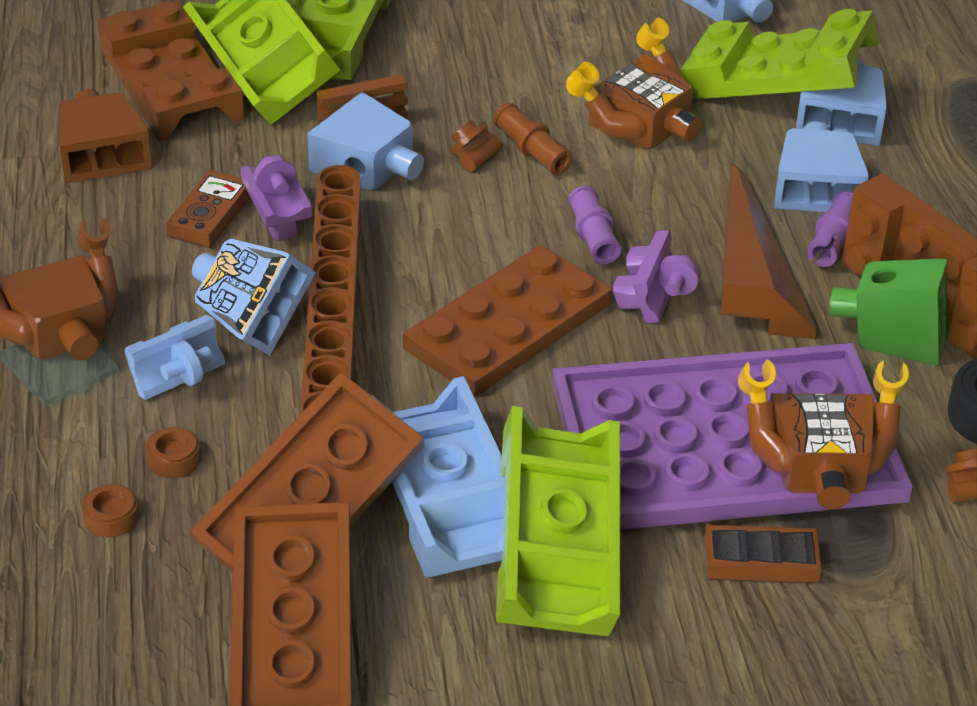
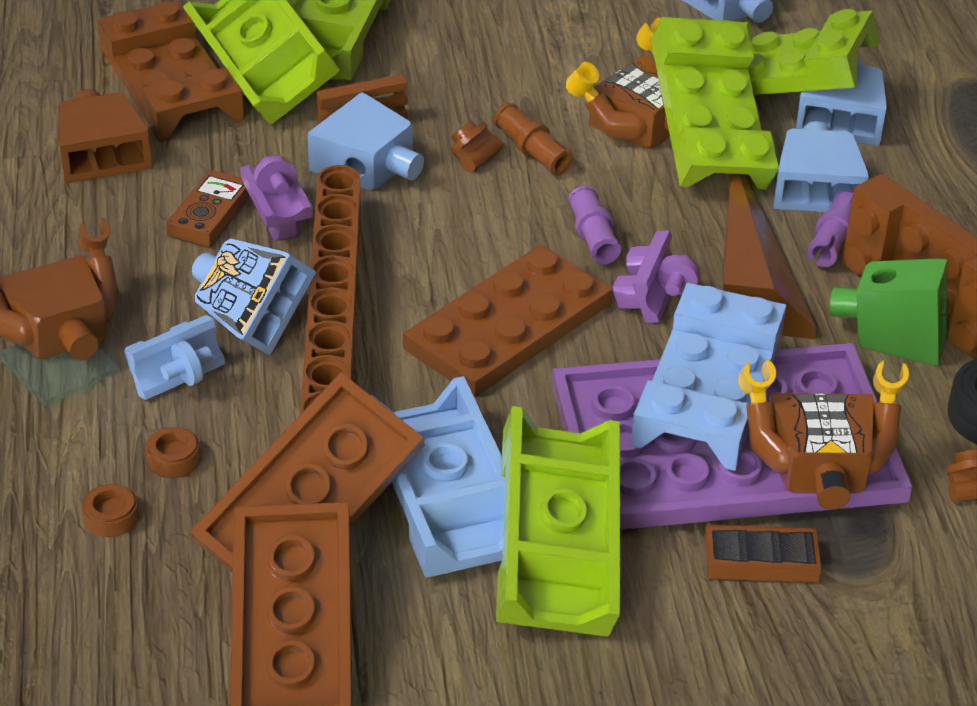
(697, 376): none -> light blue piece
(711, 100): none -> lime piece

